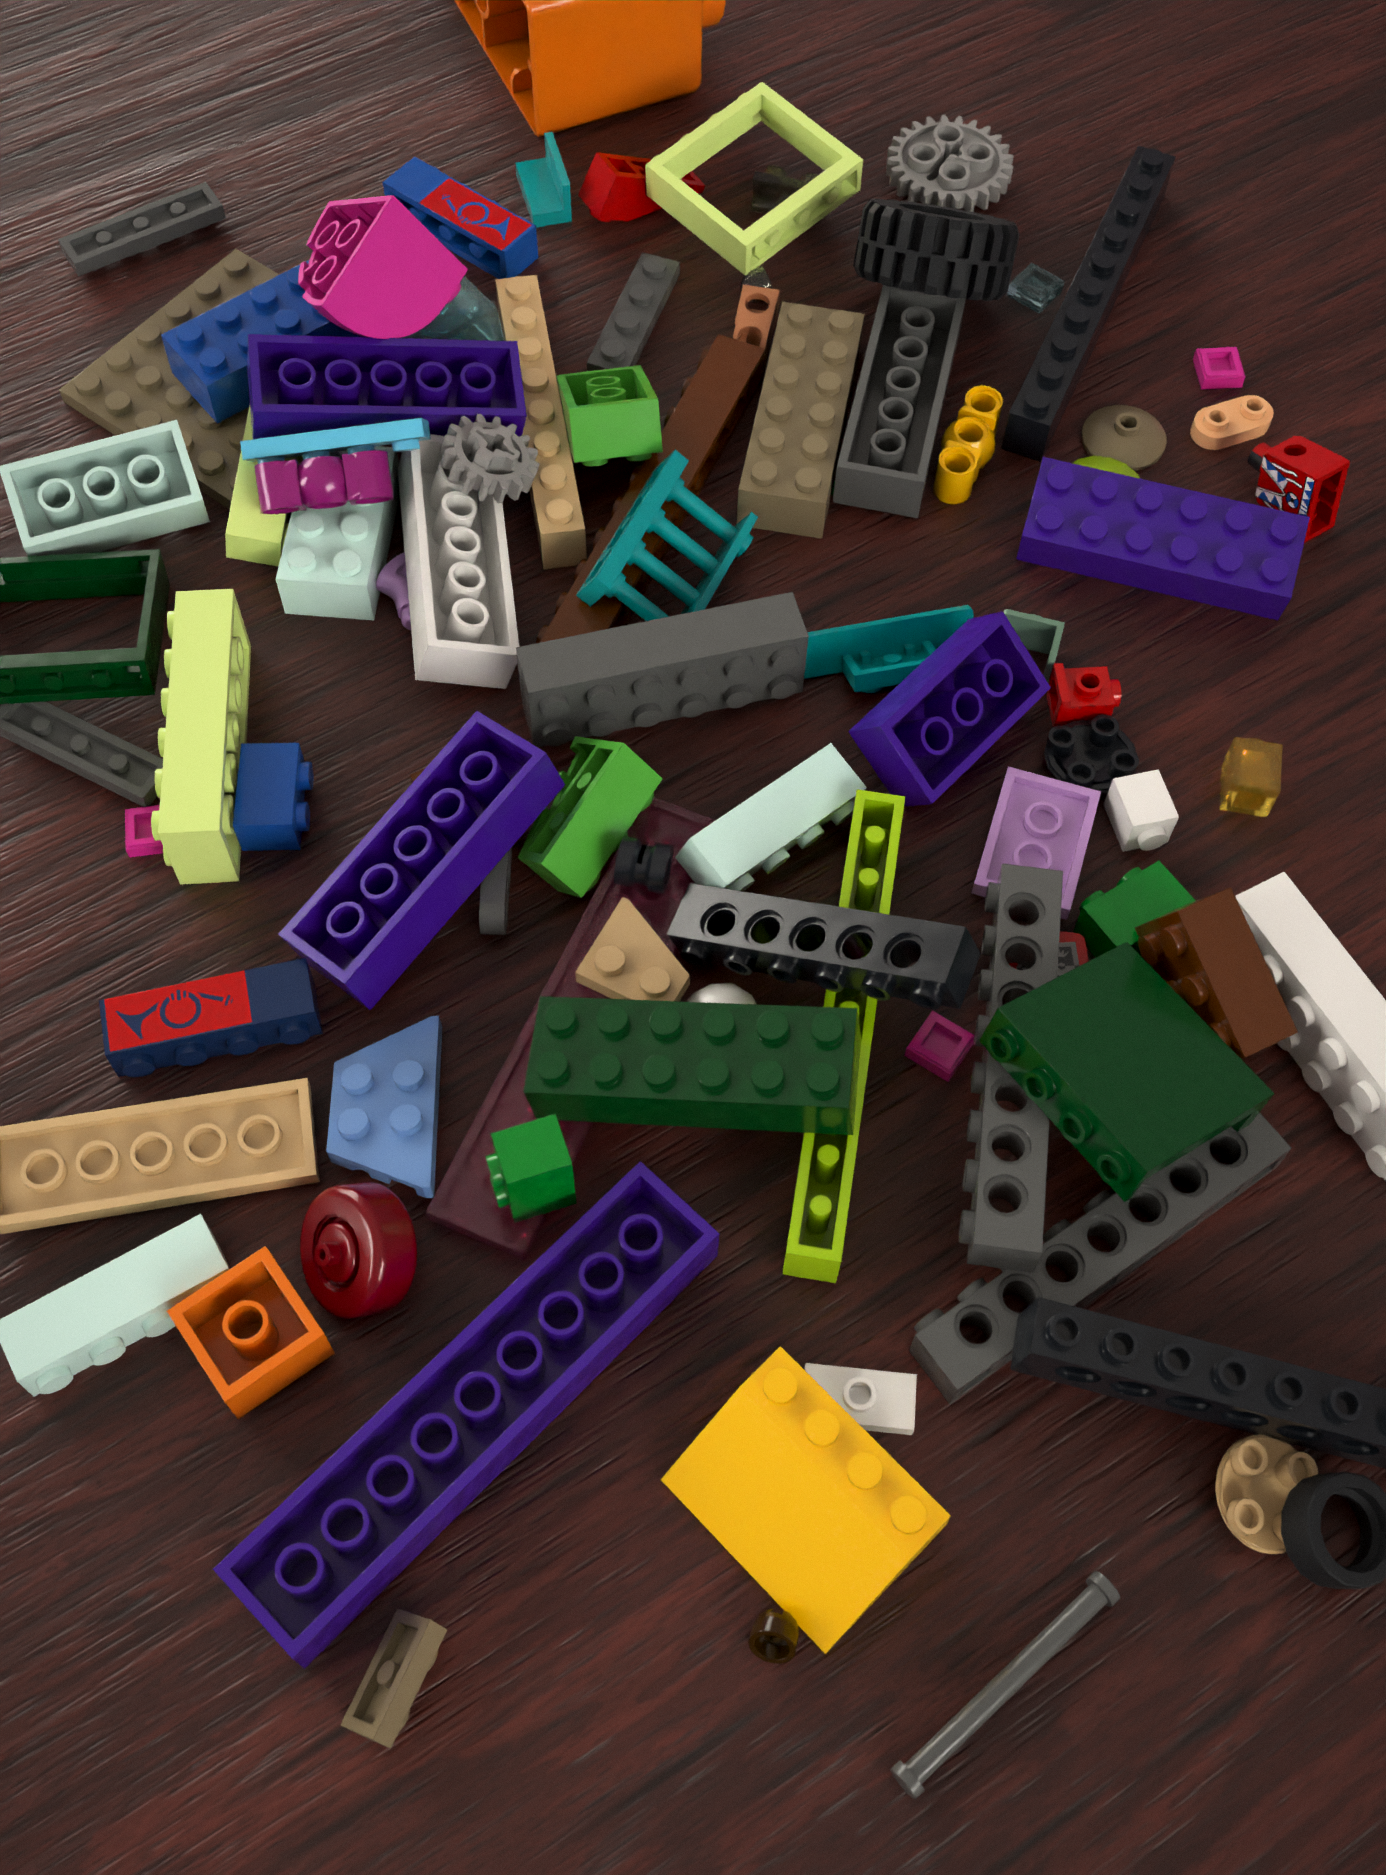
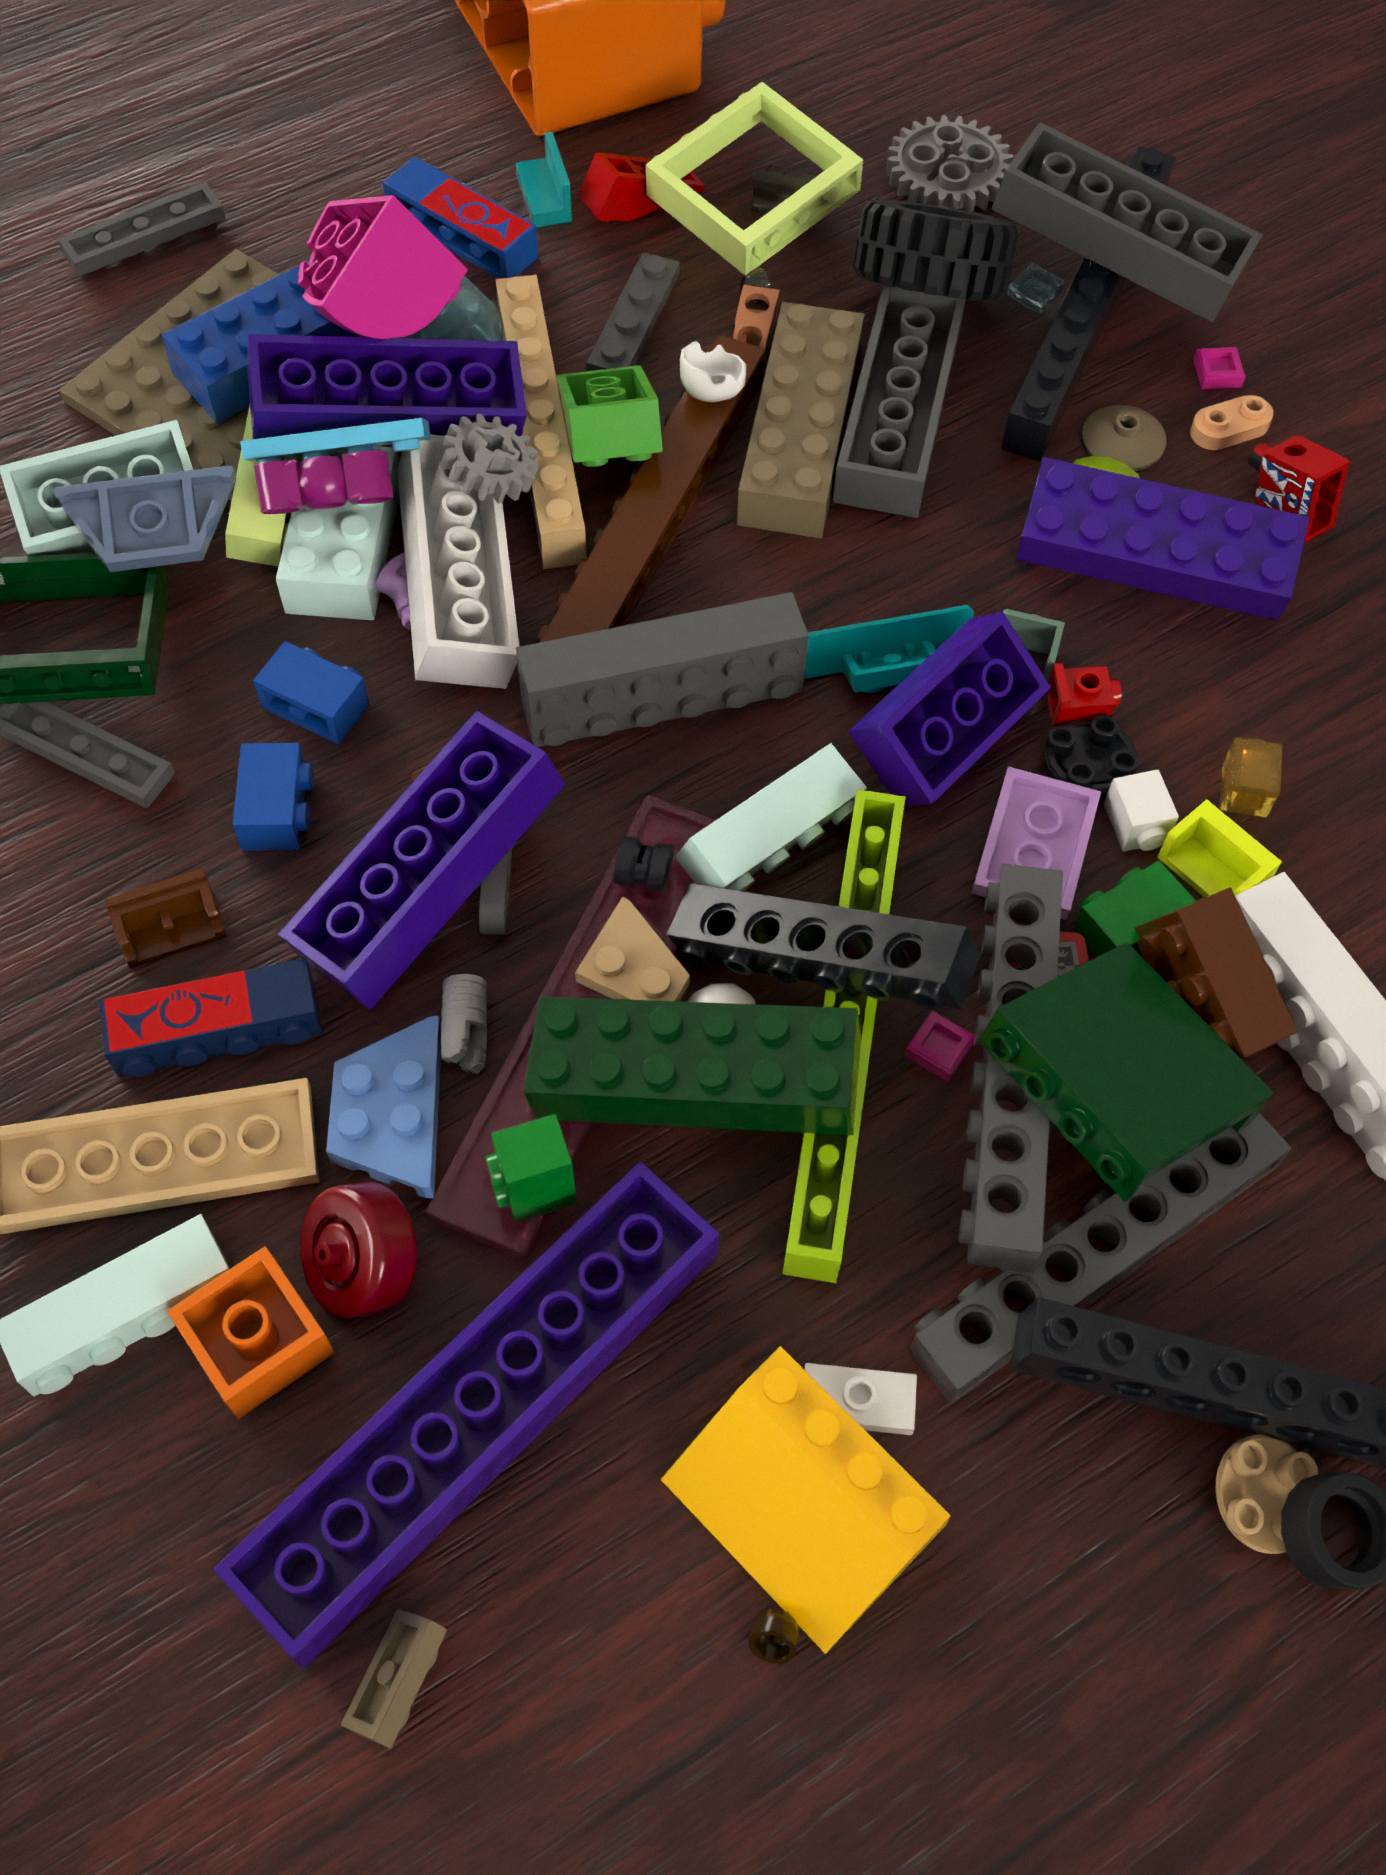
(138, 832): dark pink tile -> none
(150, 516): none -> sand blue wing
(165, 918): none -> reddish brown hinge
(202, 736): yellowish green brick -> none
(312, 692): none -> blue brick
(464, 1021): none -> light grey hinge
(589, 815): bright green wedge -> none
(648, 516): teal fence -> none
(712, 374): none -> white hair
(967, 444): yellow piece -> none
(1004, 1684): dark grey bar -> none
(1125, 221): none -> dark grey brick
(1216, 853): none -> neon yellow panel

